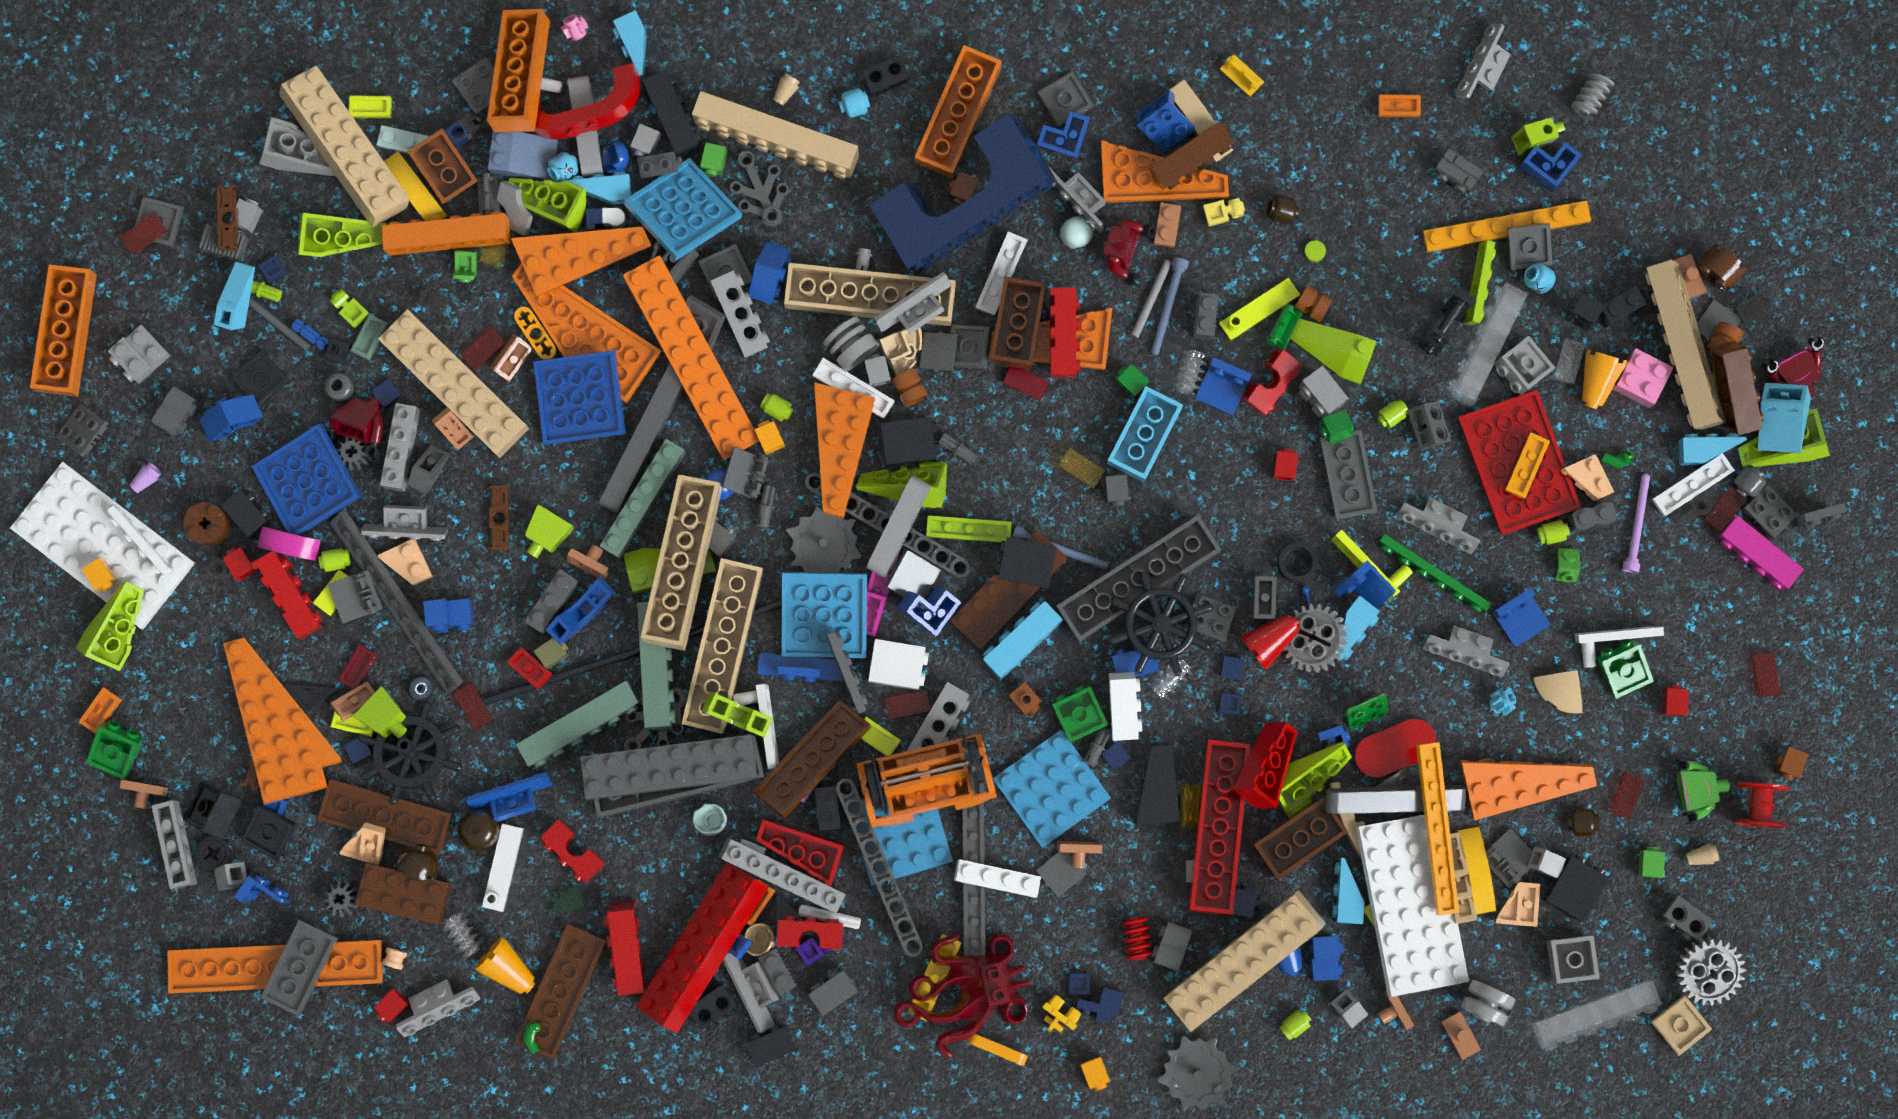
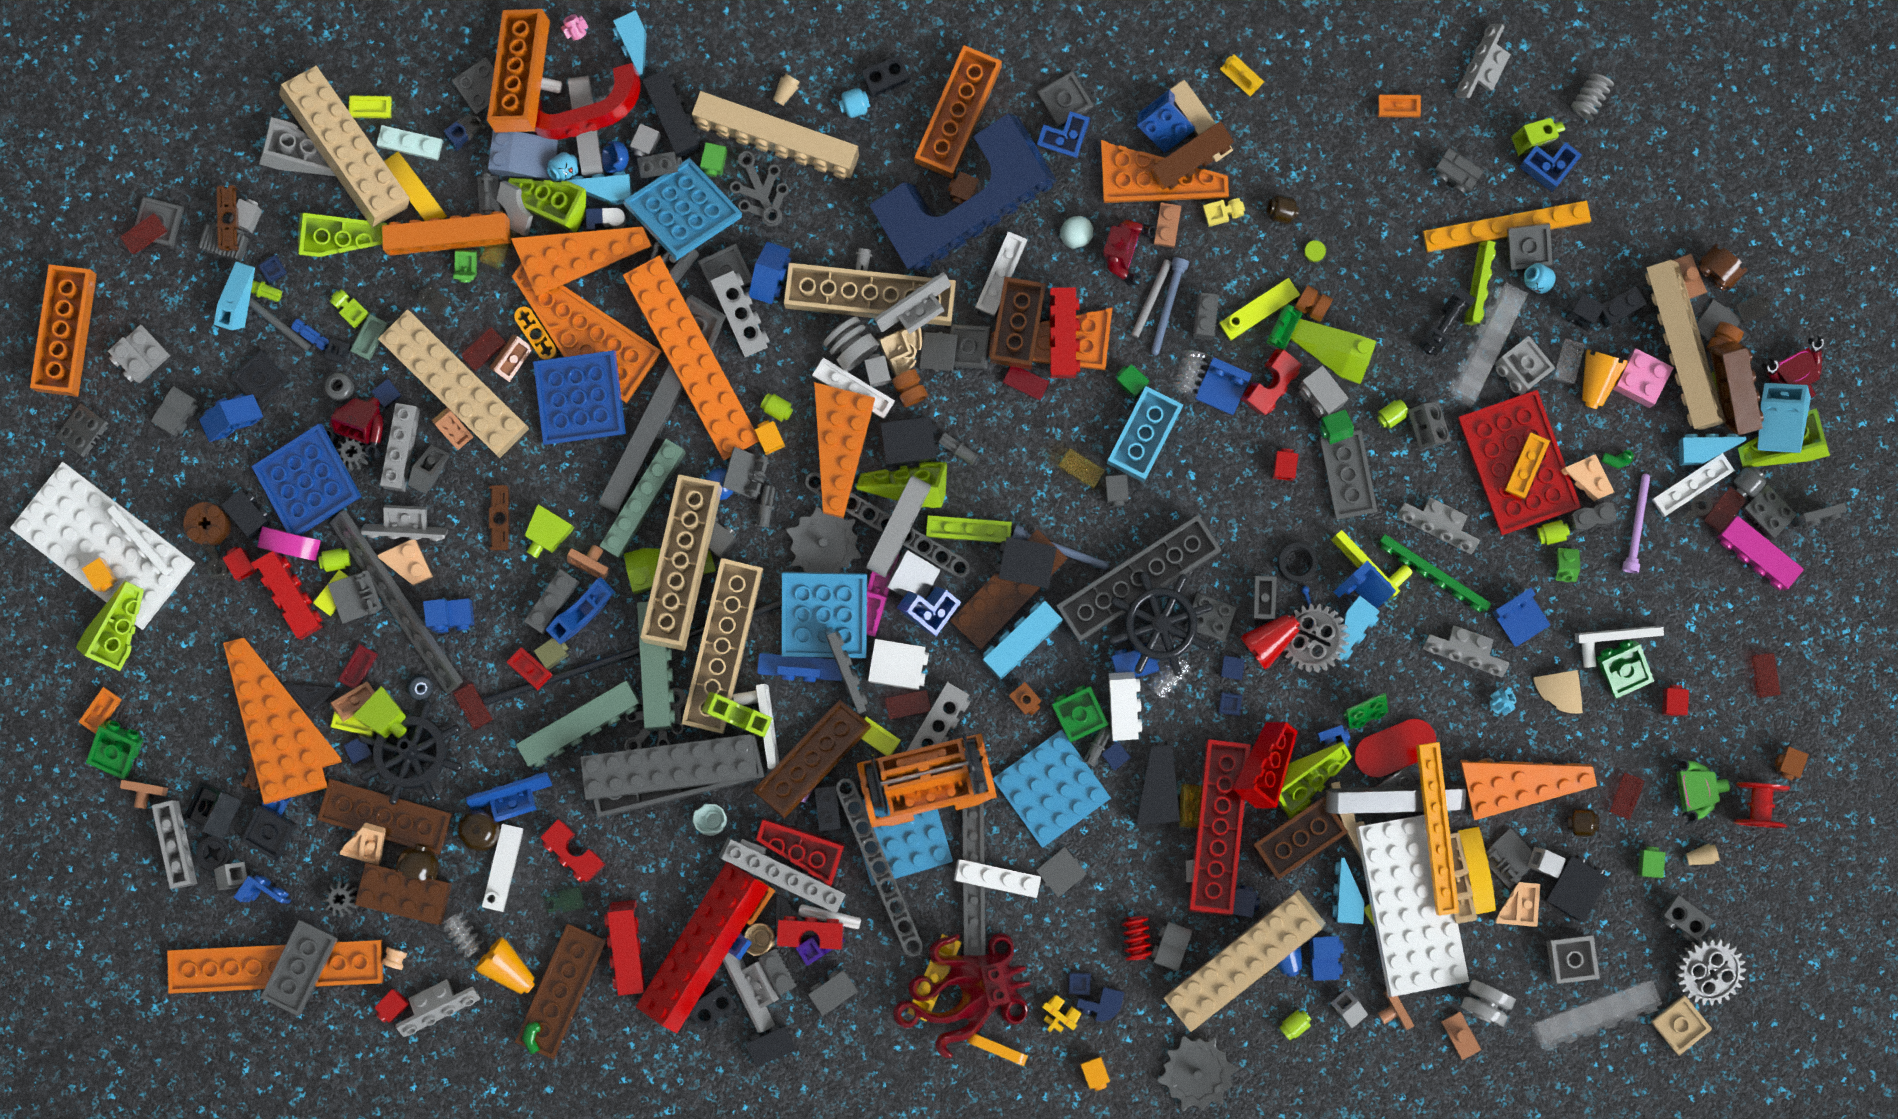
(145, 477): lavender cone -> none
(442, 166): dark orange brick -> none
(1079, 850): nougat tile -> none
(1083, 197): light grey bracket -> none

